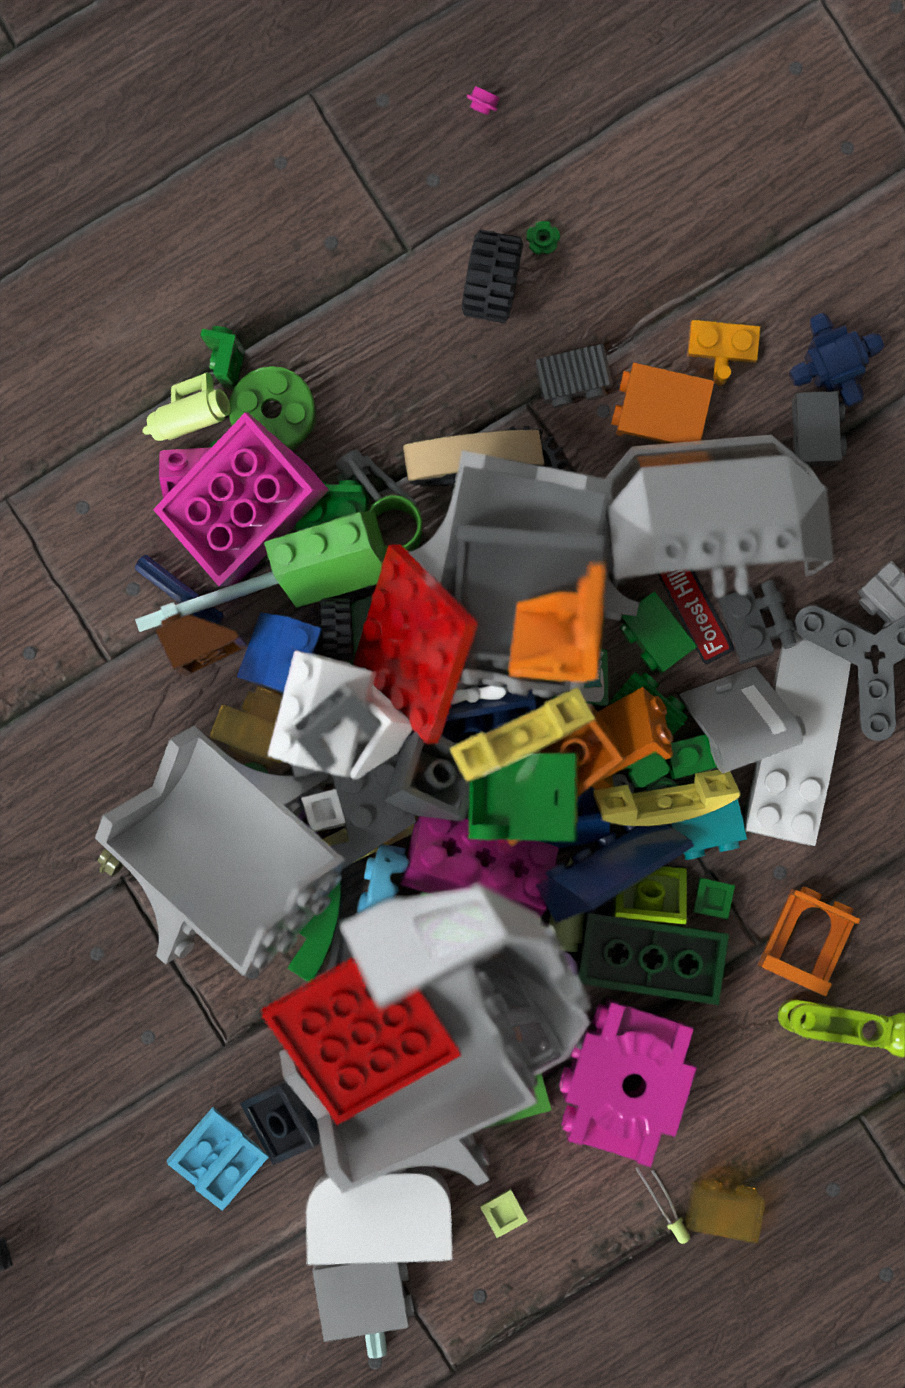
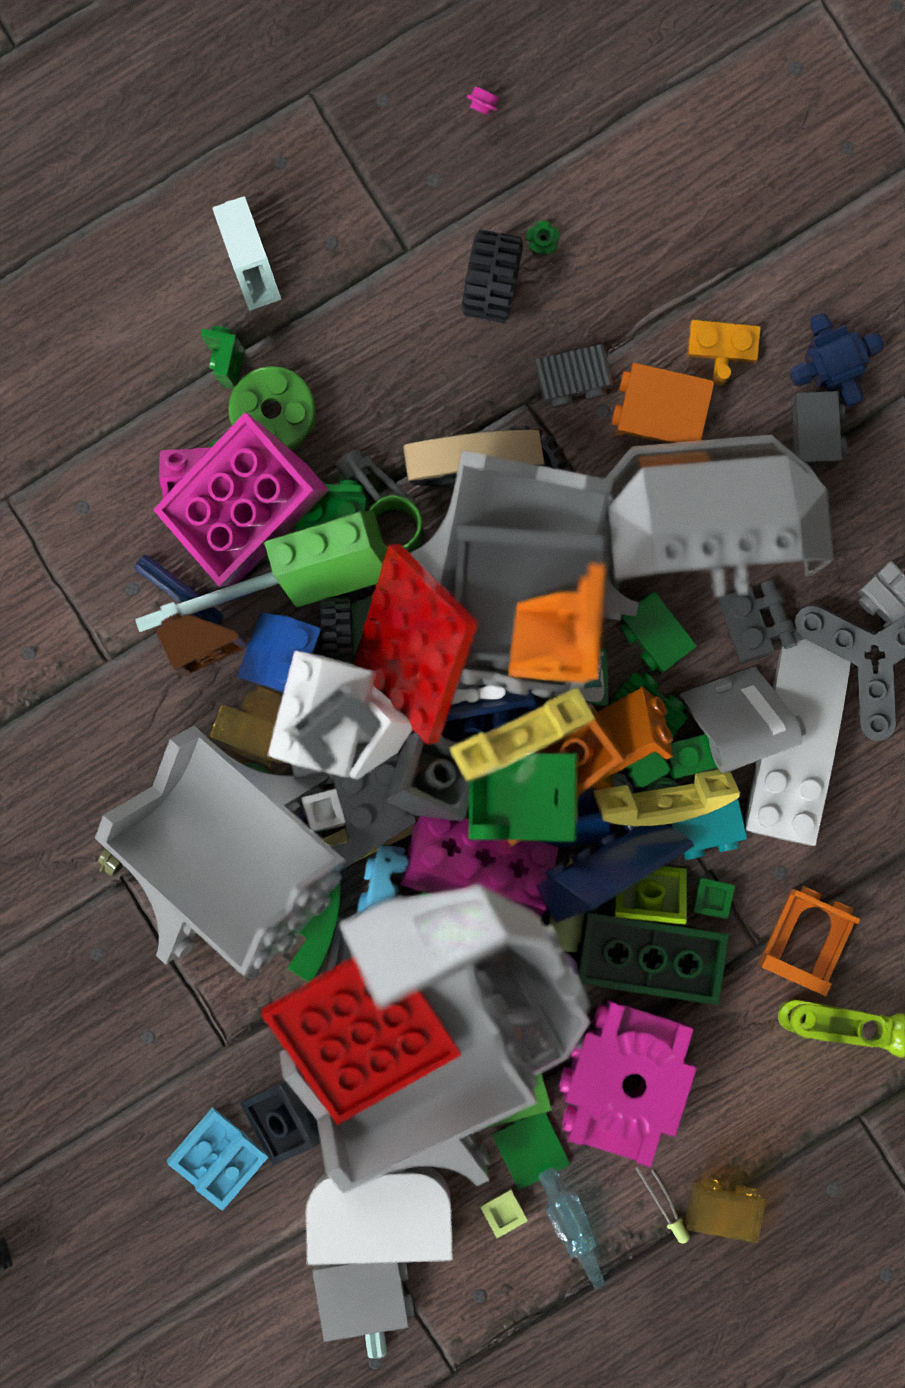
(188, 413): yellowish green piece -> none
(246, 253): none -> light aqua slope
(530, 1148): none -> green piece
(571, 1223): none -> clear light blue animal
(697, 614): red sticker -> none

